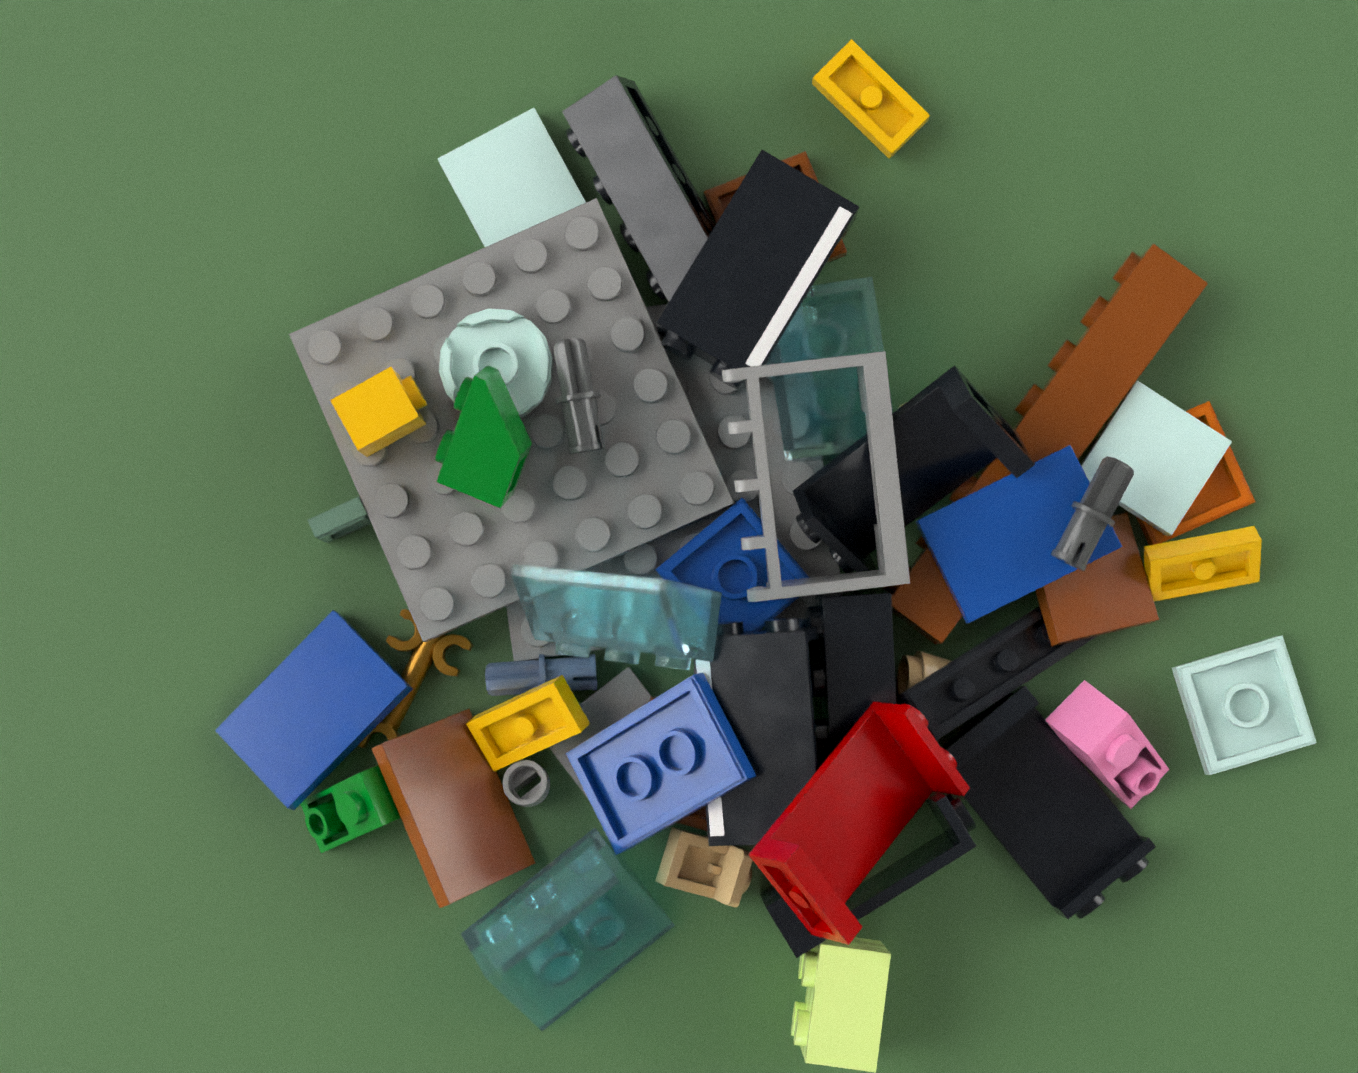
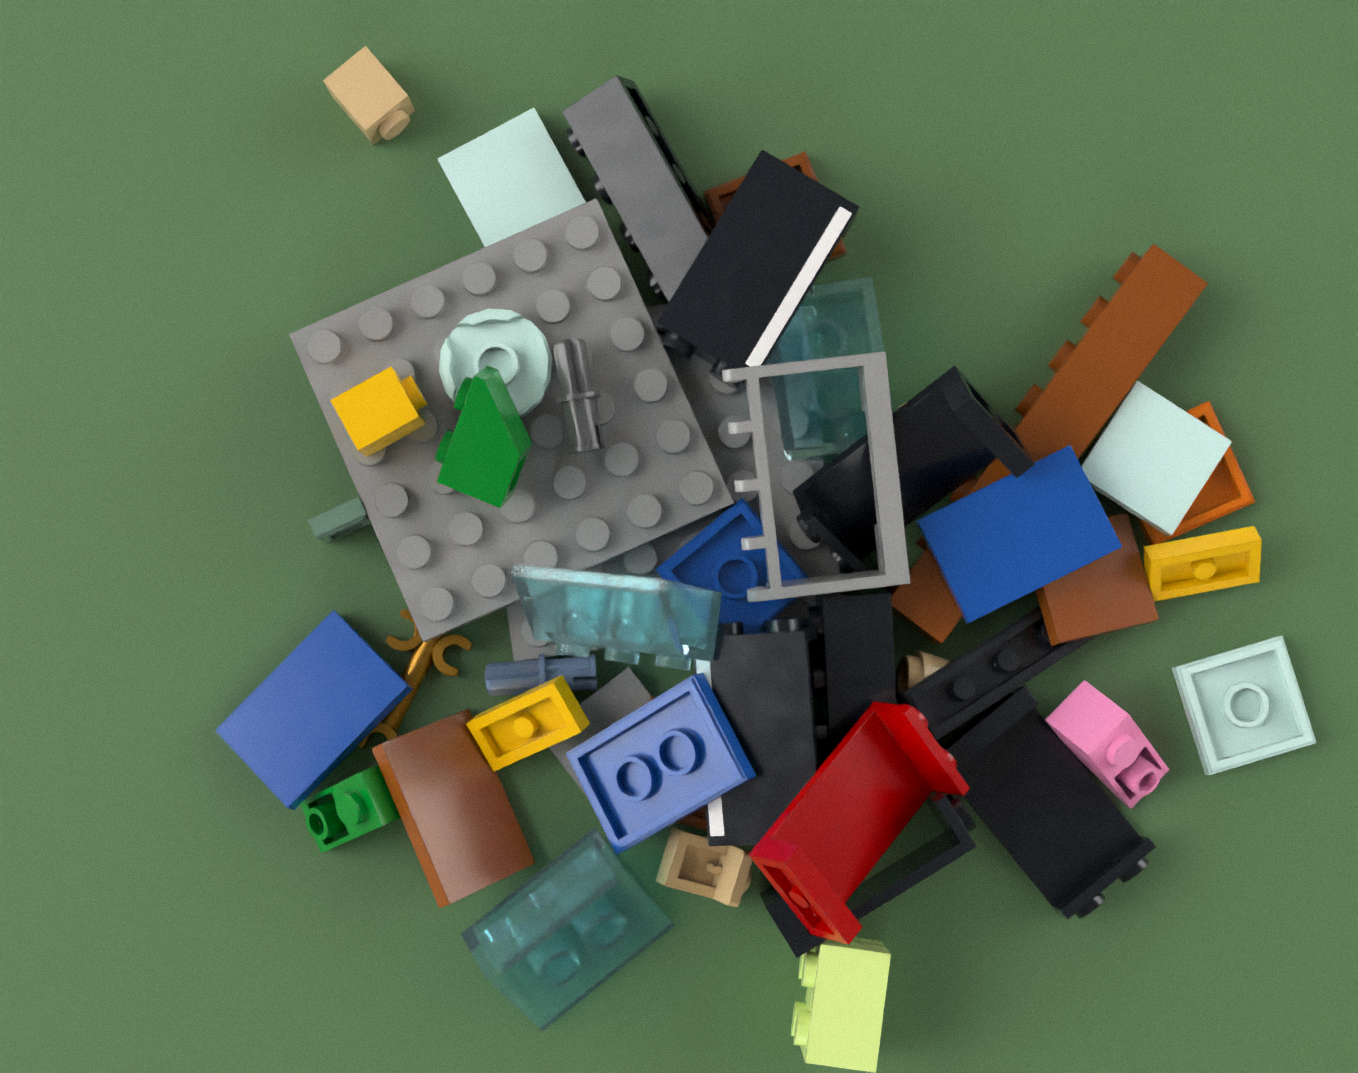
(370, 96): none -> tan brick
(519, 776): light grey hinge -> none
(870, 99): yellow plate -> none
(1093, 513): dark grey axle -> none

